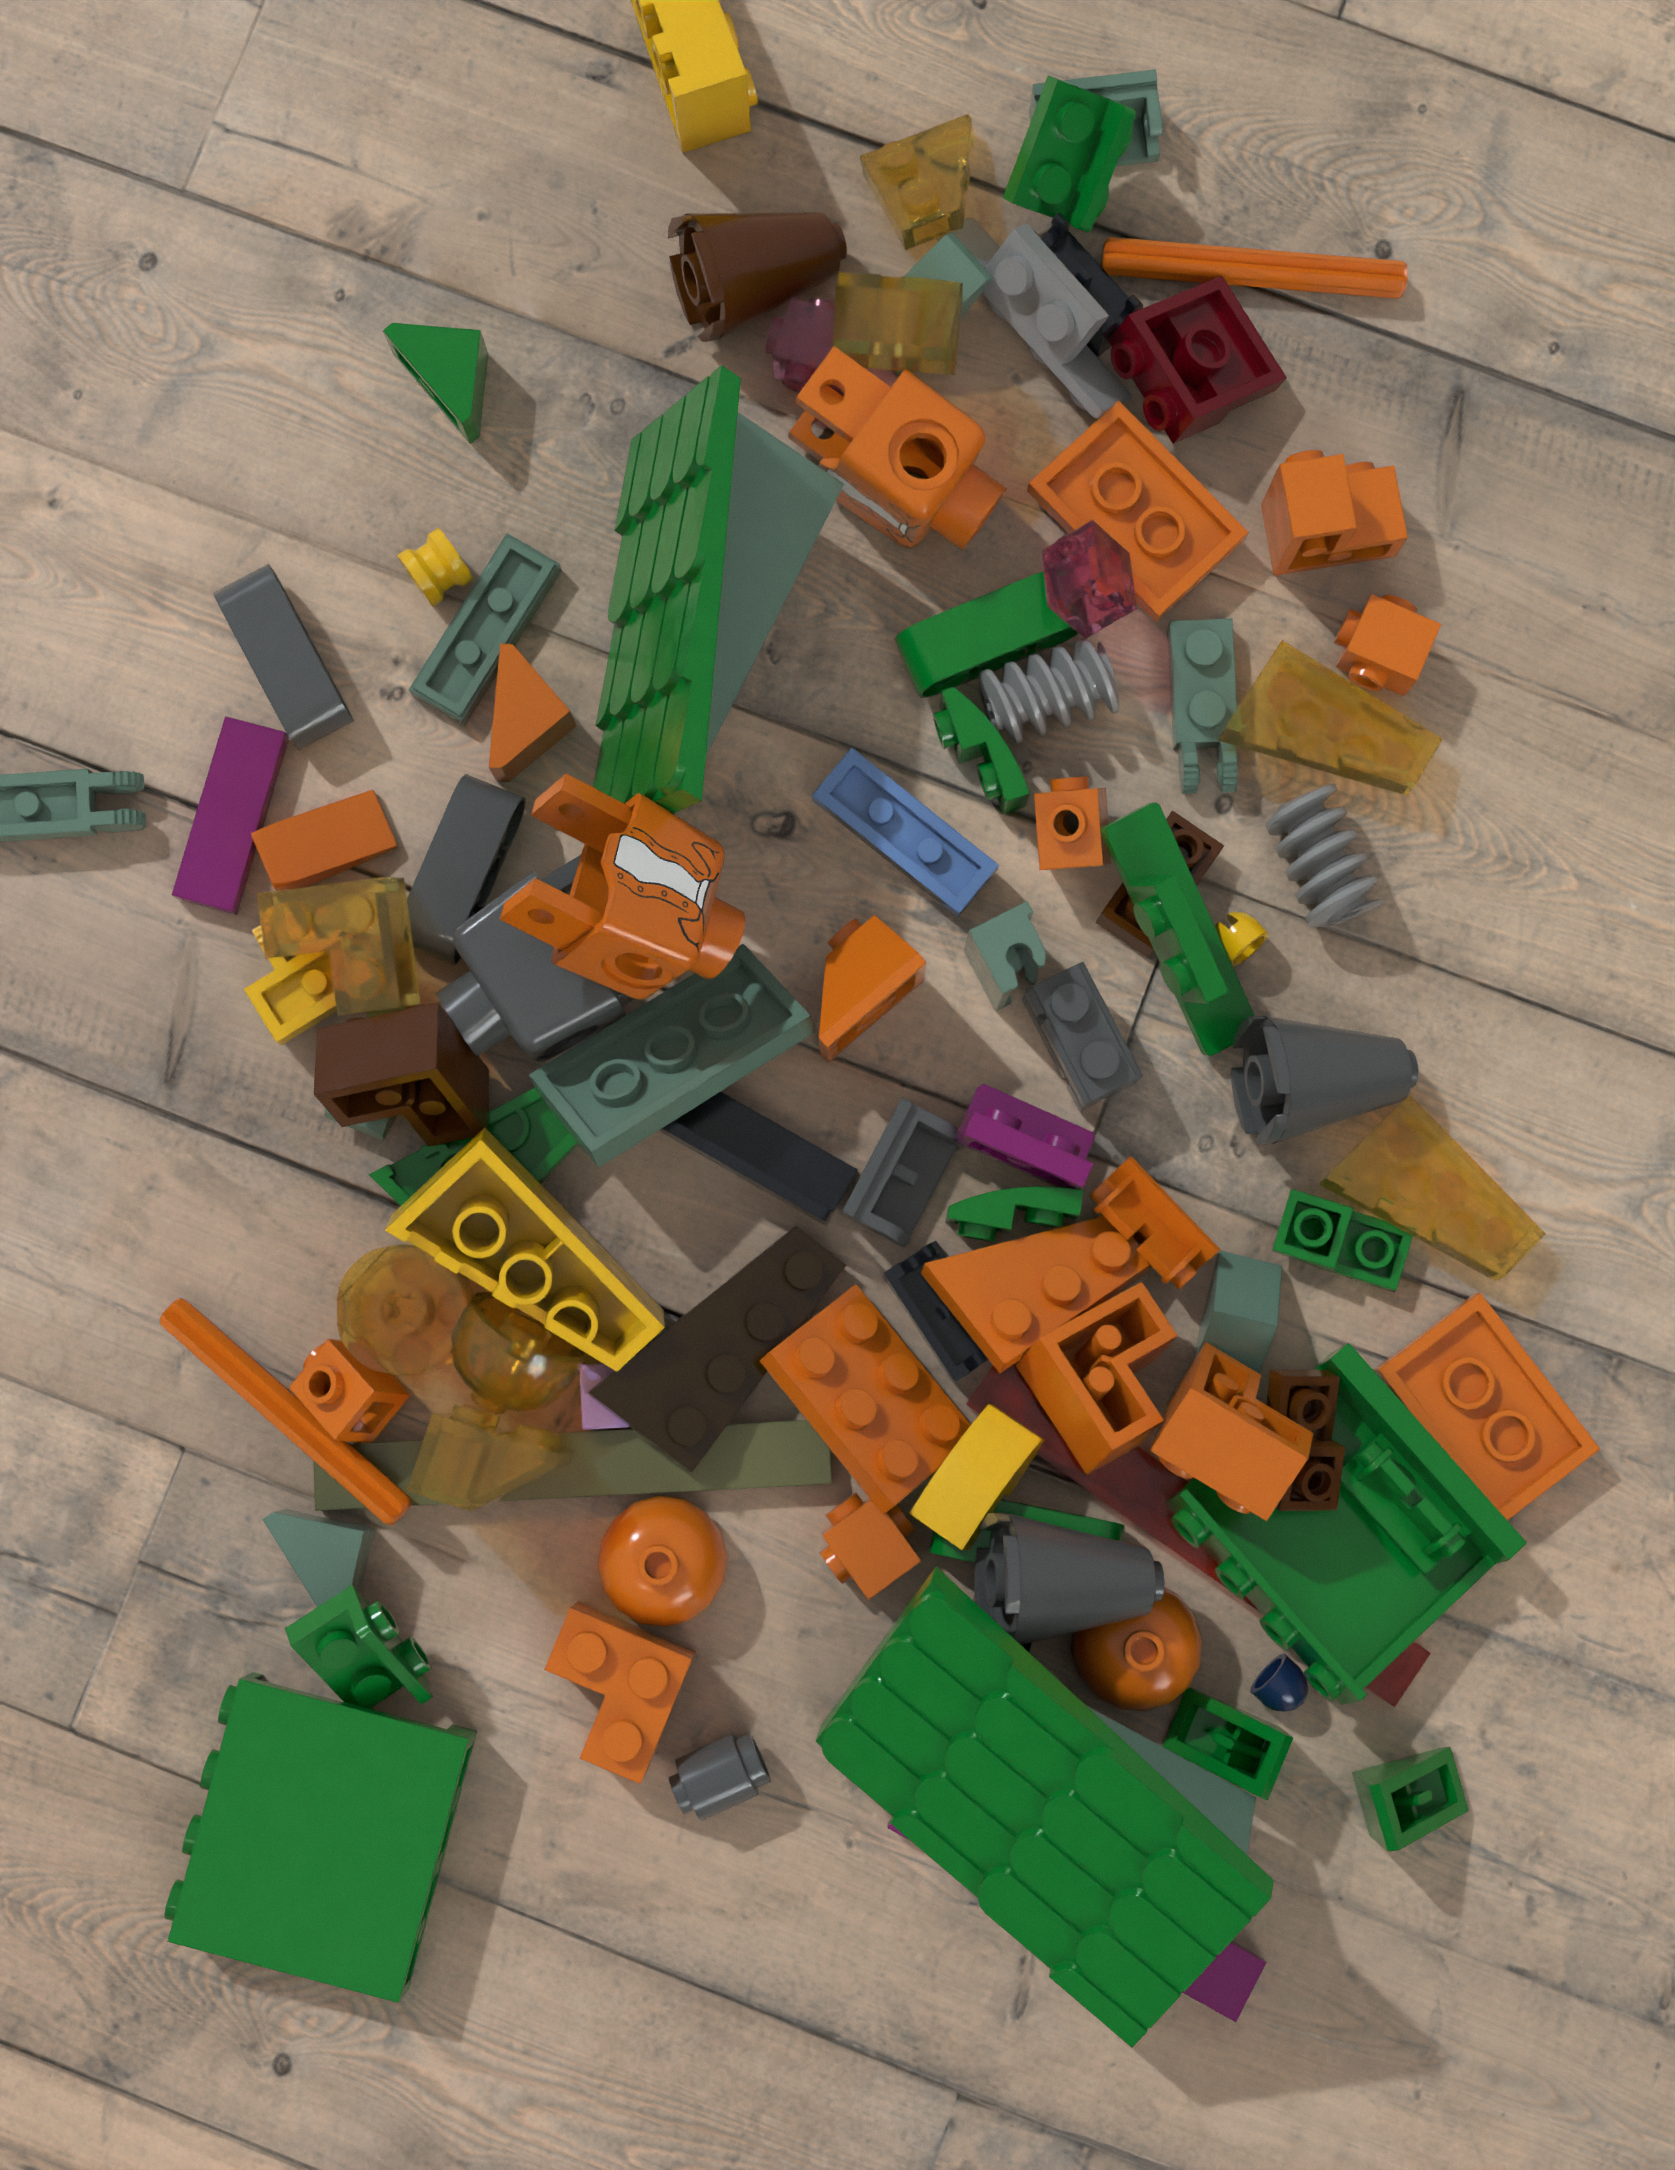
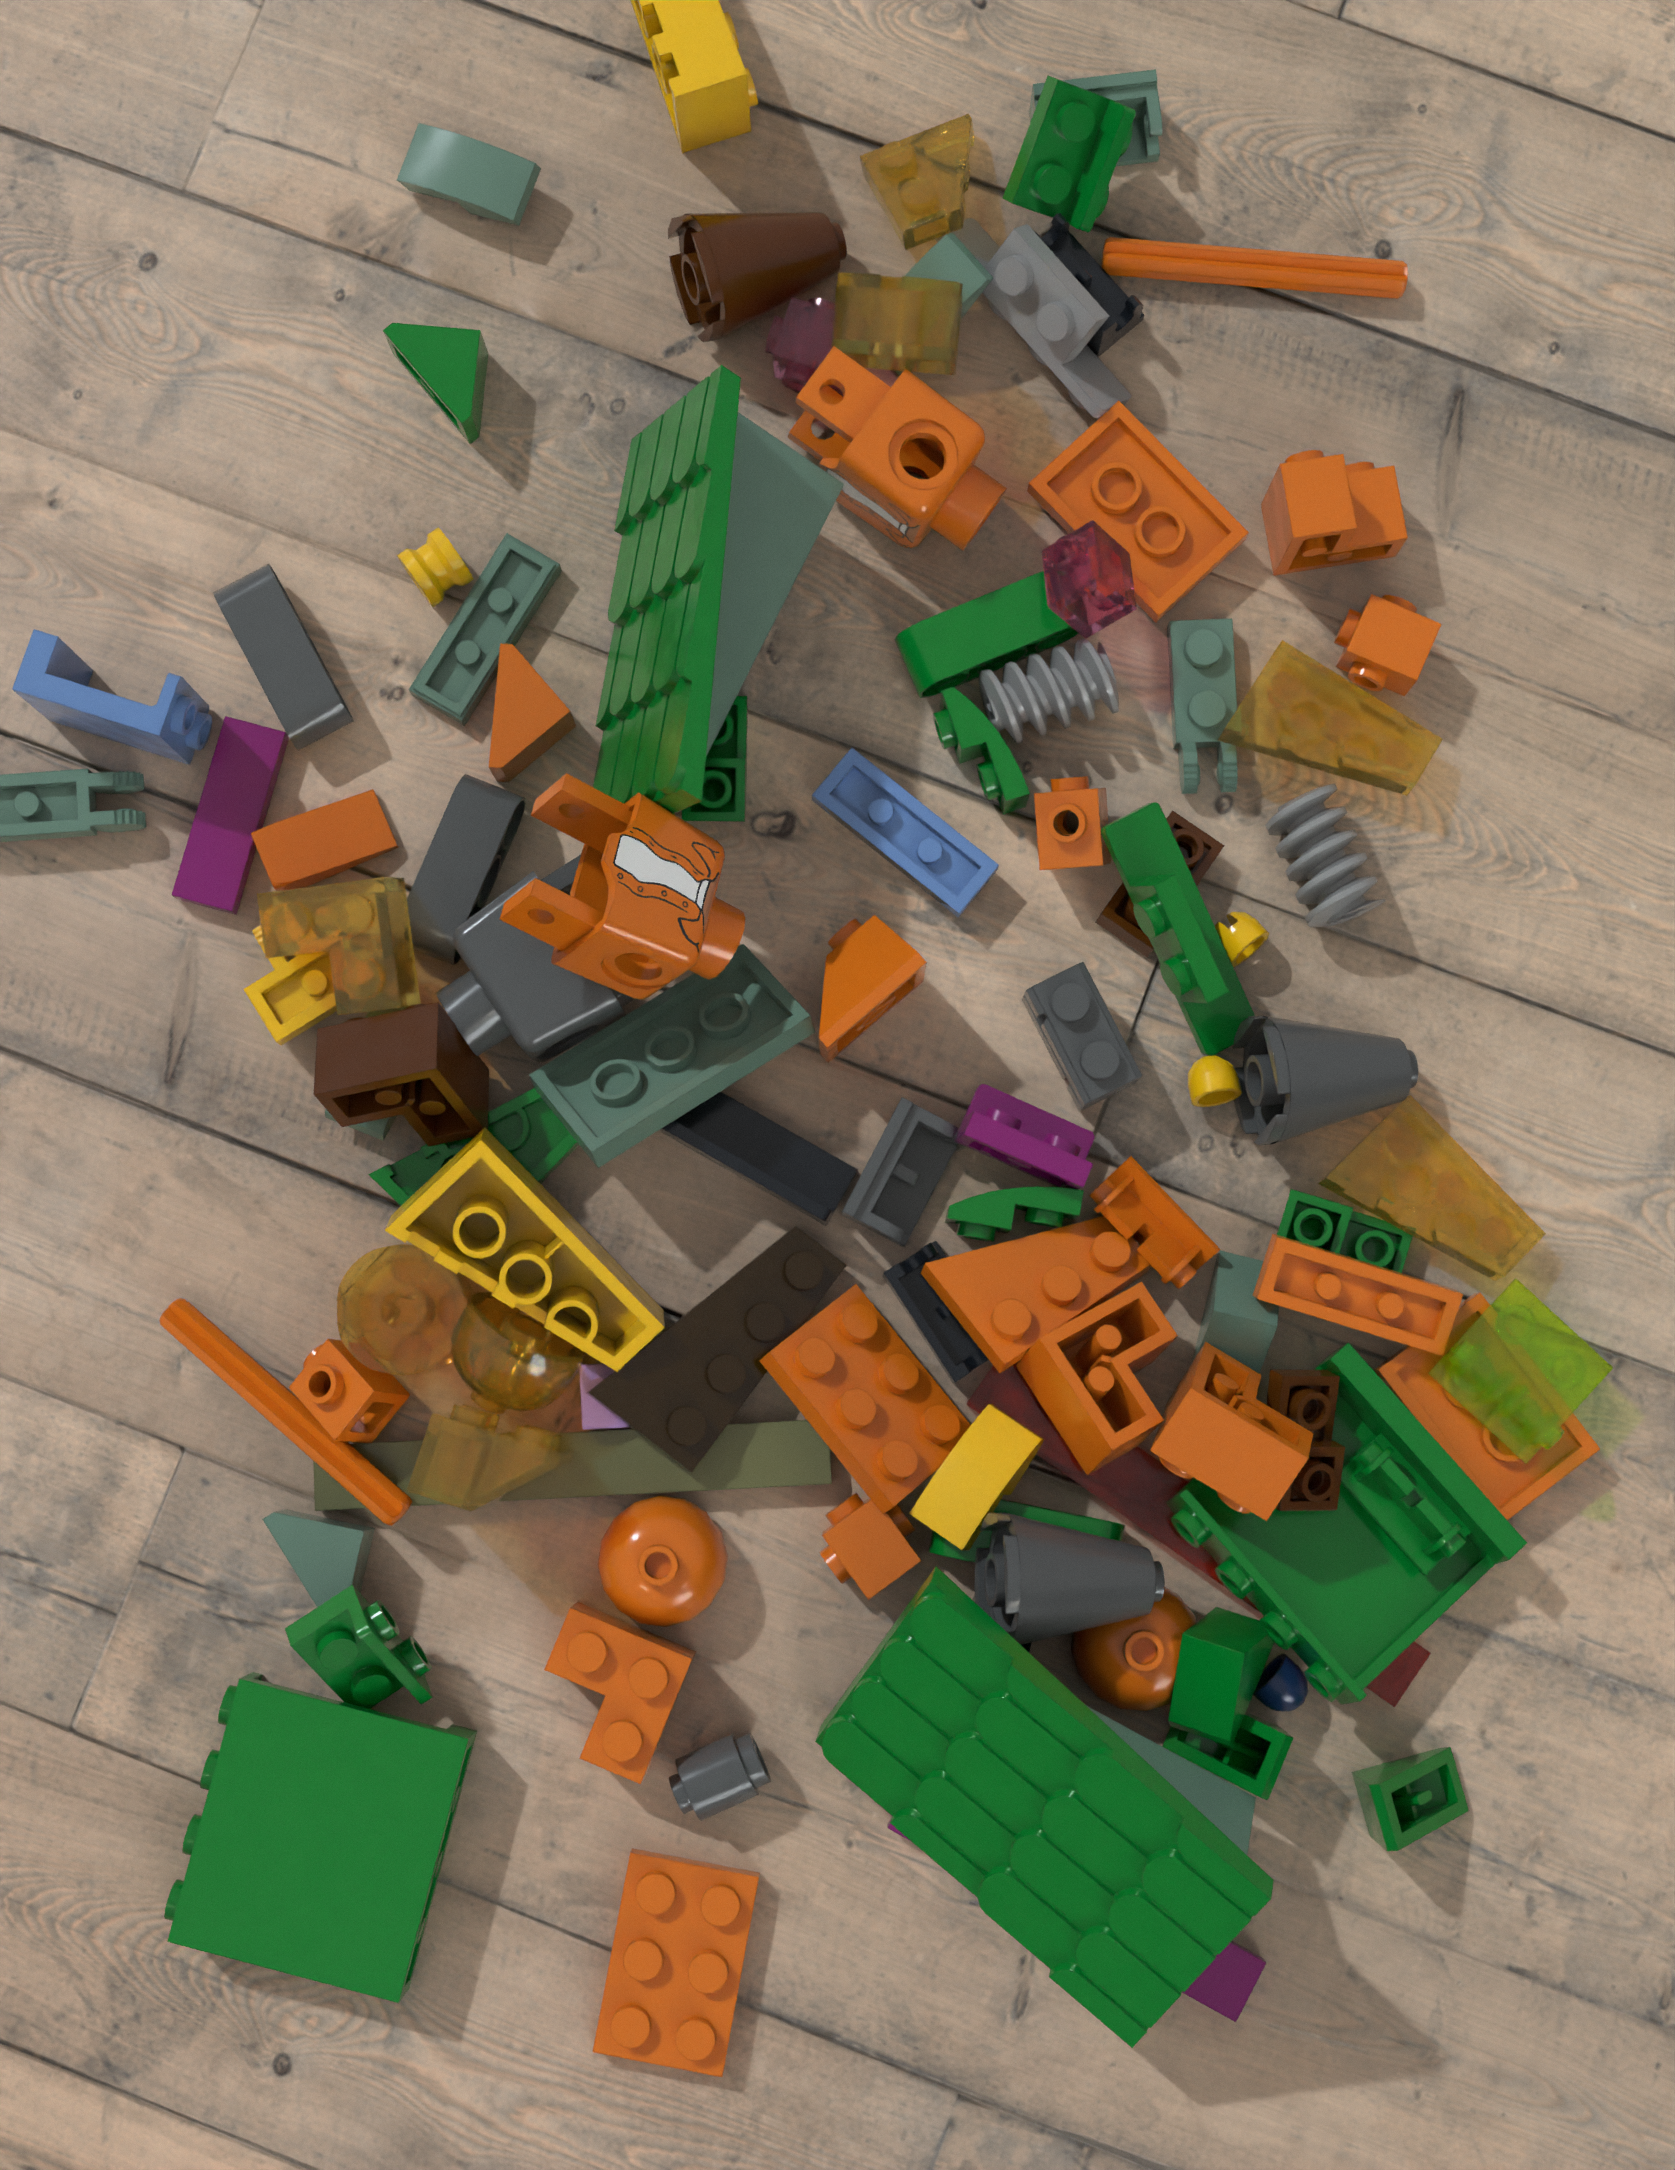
(57, 686): none -> medium blue panel
(469, 173): none -> sand green slope
(676, 1962): none -> orange plate
(725, 771): none -> green slope
(1001, 949): sand green hinge -> none
(1194, 359): dark red plate -> none
(1212, 1082): none -> yellow hinge
(1218, 1674): none -> green slope
(1357, 1294): none -> orange plate
(1520, 1371): none -> clear neon green hinge

